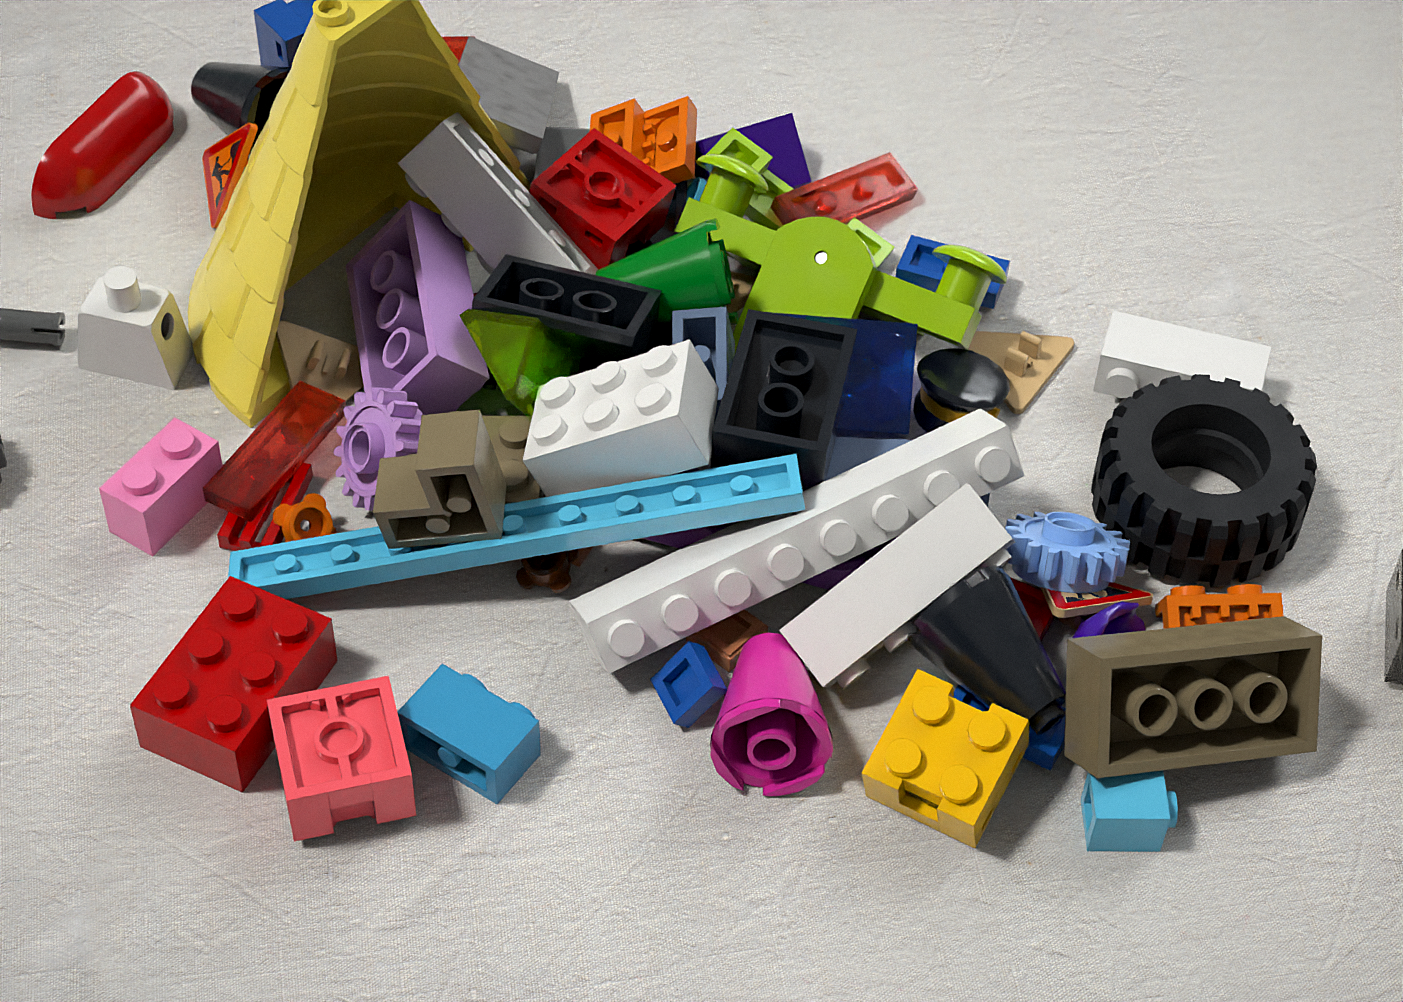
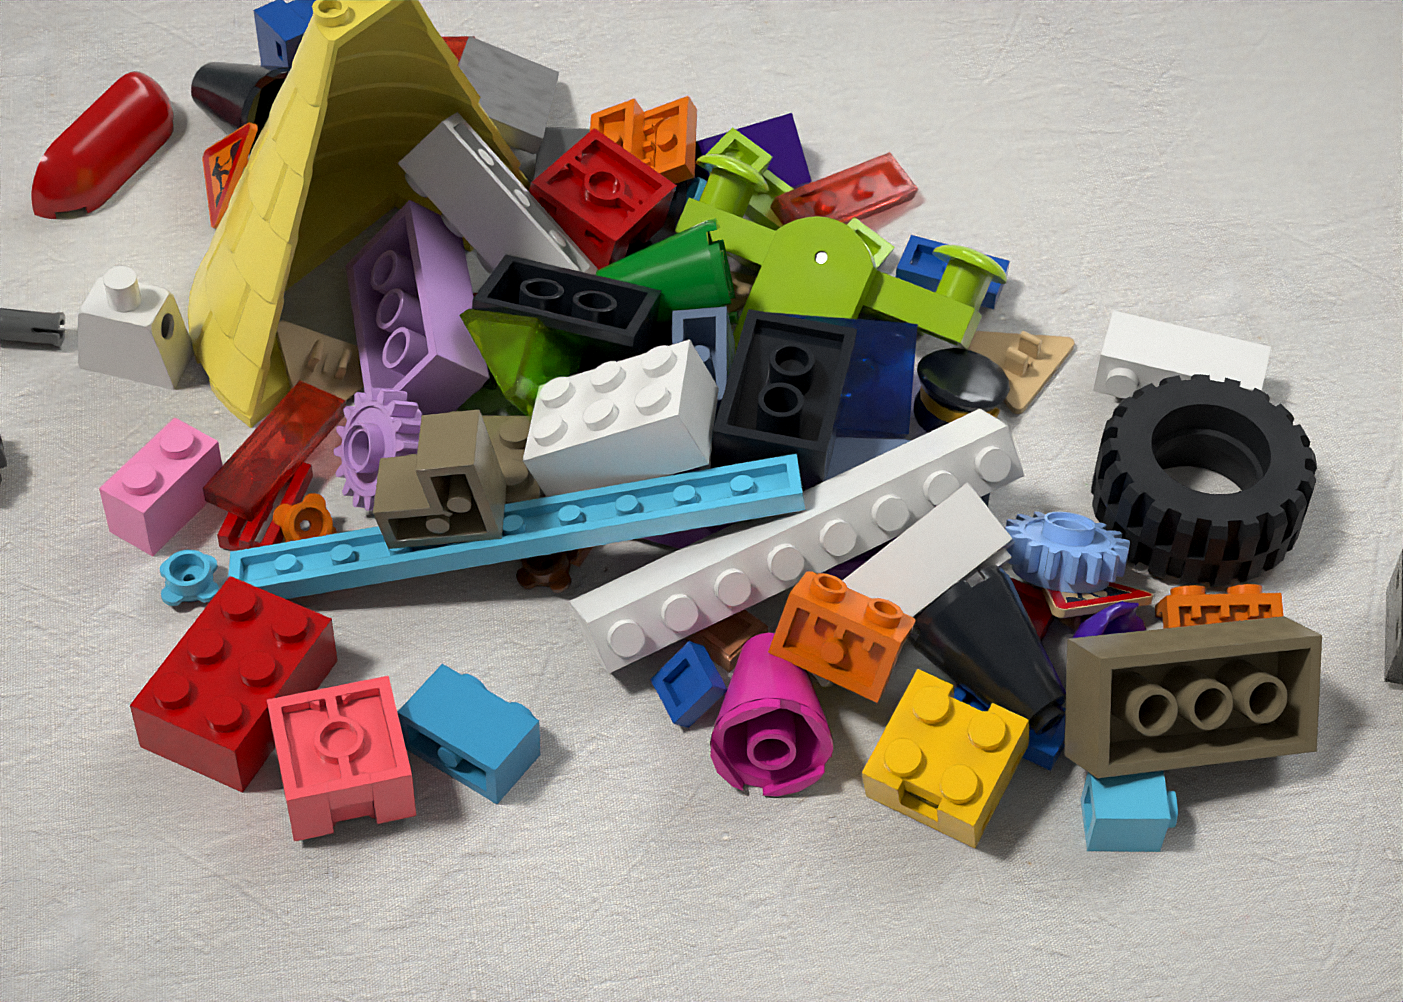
(187, 566): none -> medium azure plate
(841, 634): none -> orange bracket

